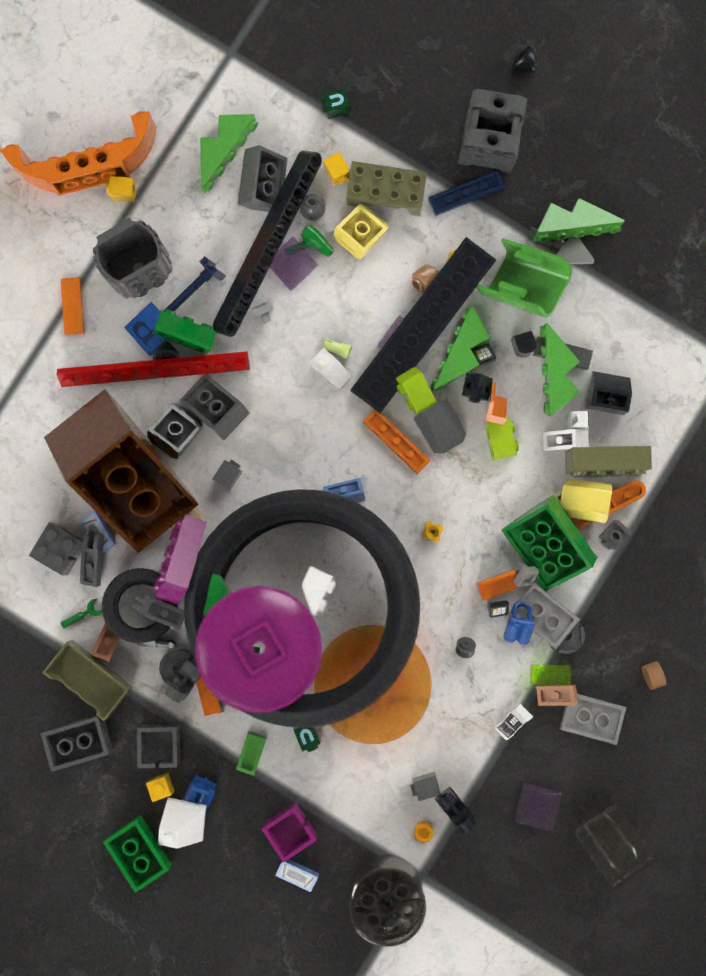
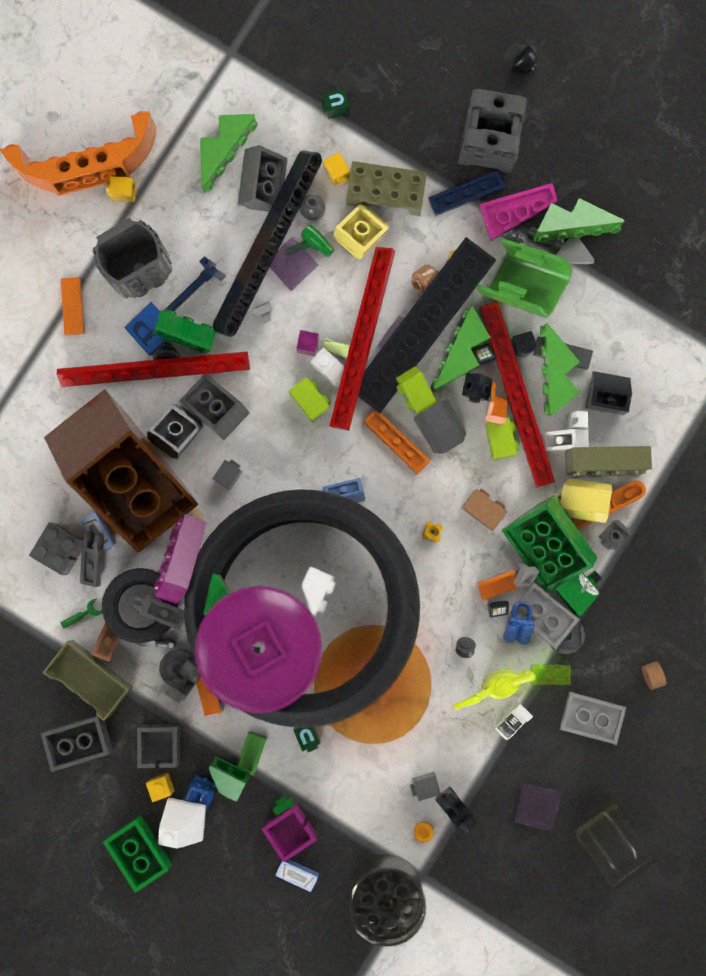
(228, 778): none -> slope
(282, 804): none -> green plate
(307, 343): none -> magenta brick
(309, 399): none -> lime brick
(362, 338): none -> red plate
(484, 509): none -> medium nougat brick
(498, 685): none -> neon yellow piece
(512, 210): none -> dark pink wing
(515, 237): none -> dark grey wheel
(517, 395): none -> red plate
(556, 695): nougat plate -> none
(579, 592): none -> green torso

